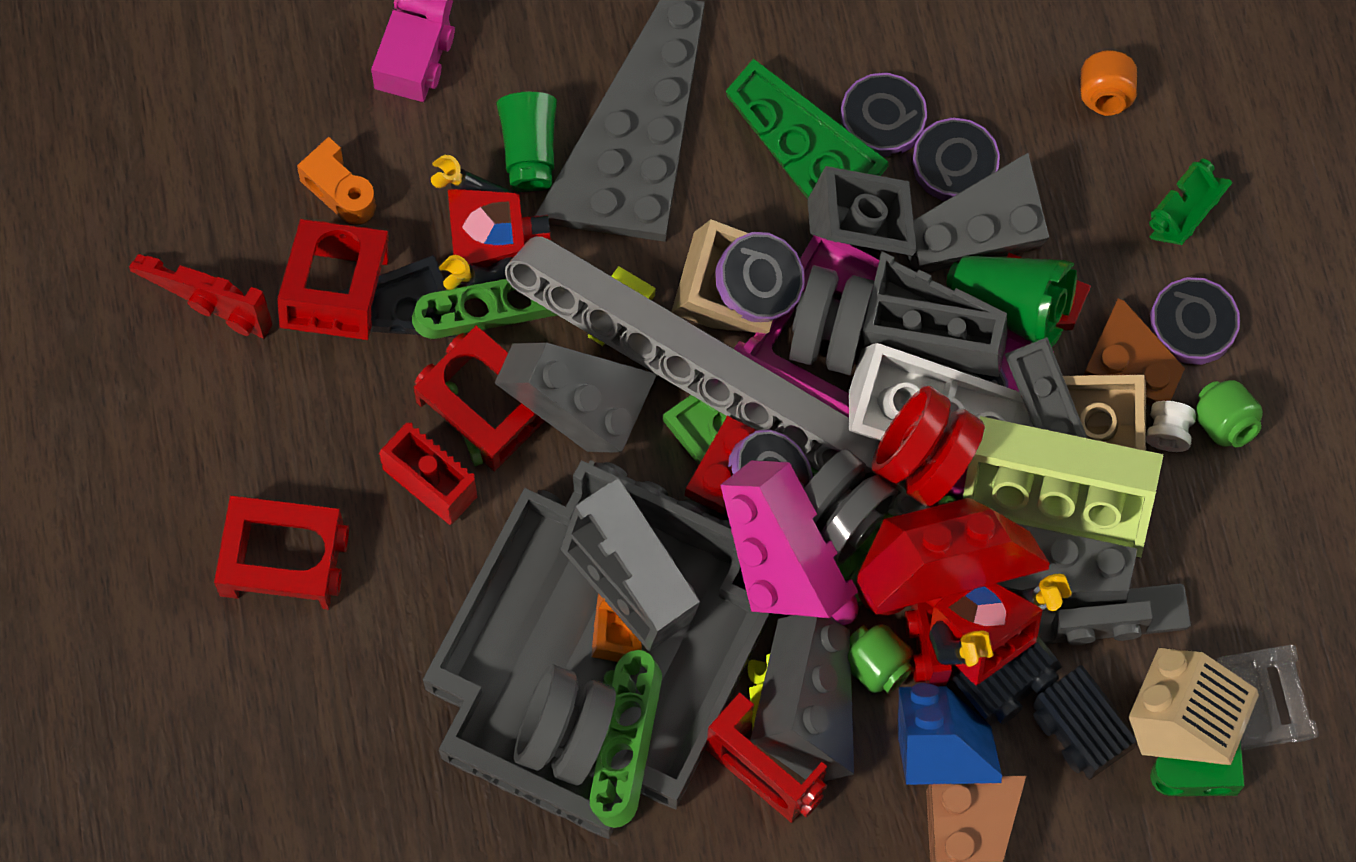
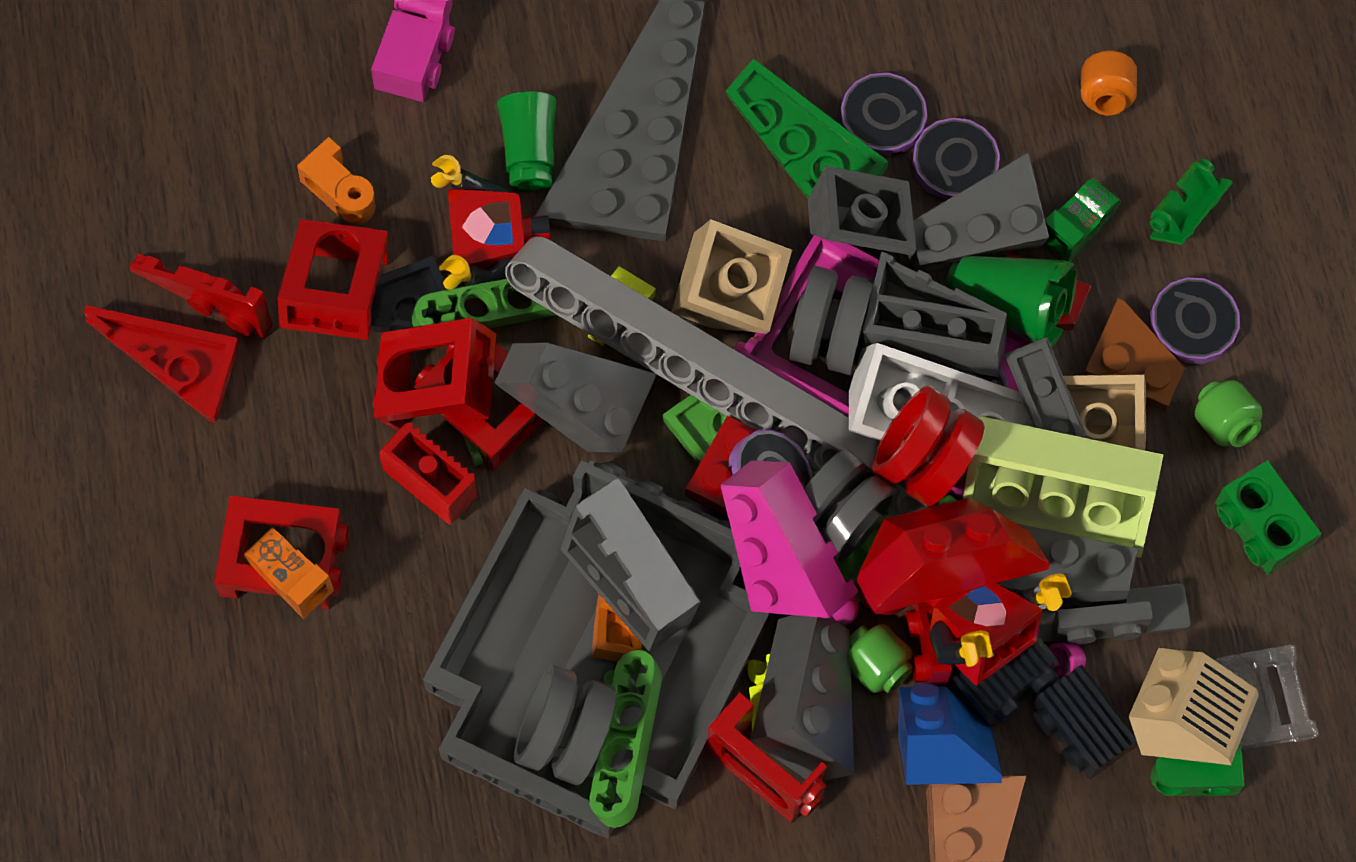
(182, 358): none -> red wing
(289, 573): none -> orange leg
(471, 372): none -> red panel
(760, 277): black tile -> none
(1069, 656): none -> dark pink hinge
(1080, 219): none -> green leg
(1170, 426): white wheel -> none
(1277, 513): none -> green brick

